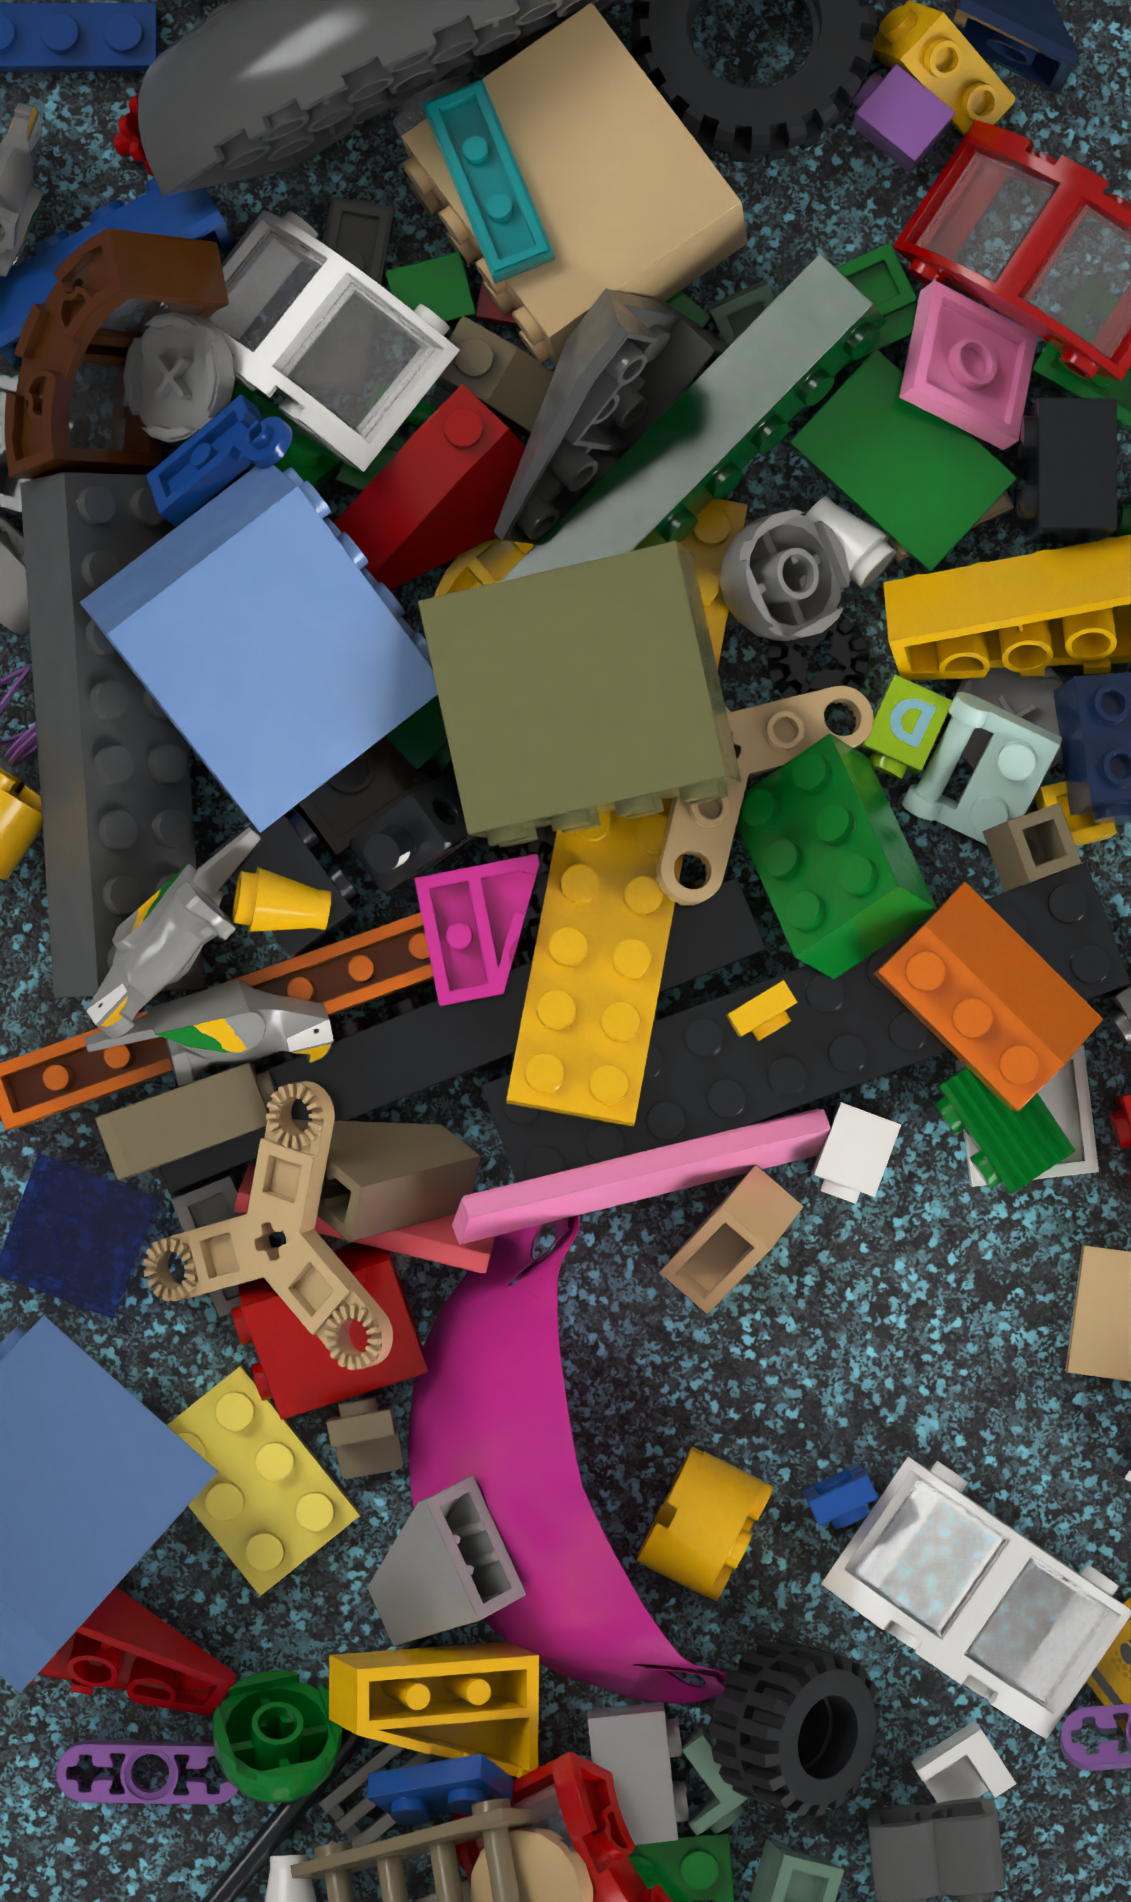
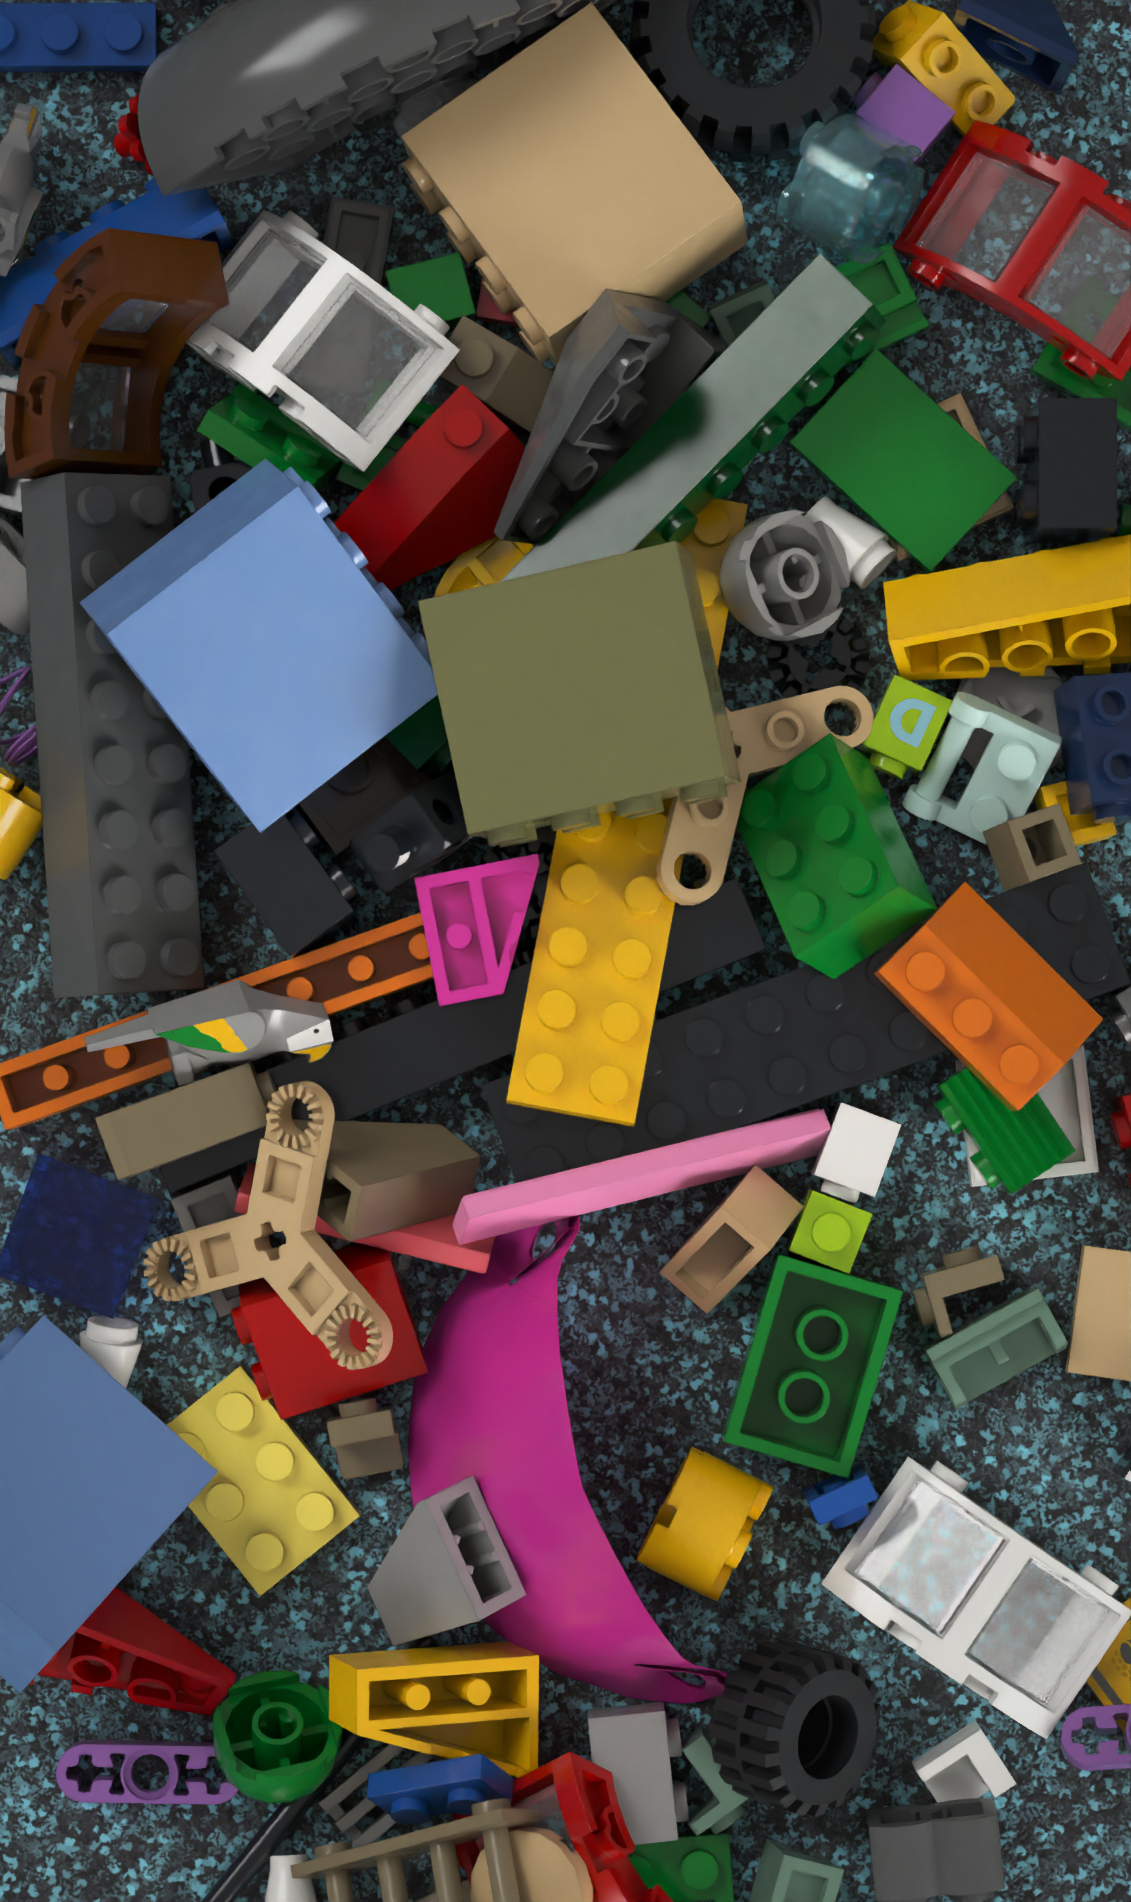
(112, 1345): none -> white cone
(166, 936): light grey animal -> none
(178, 375): light grey tile -> none
(215, 456): blue hinge -> none
(278, 903): yellow cone -> none
(488, 181): teal tile -> none
(764, 1012): yellow plate -> none
(811, 1365): none -> green brick
(828, 1231): none -> lime brick
(852, 187): none -> clear light blue brick
(962, 1271): none -> dark tan bracket
(968, 365): bright pink plate -> none
(995, 1346): none -> sand green hinge

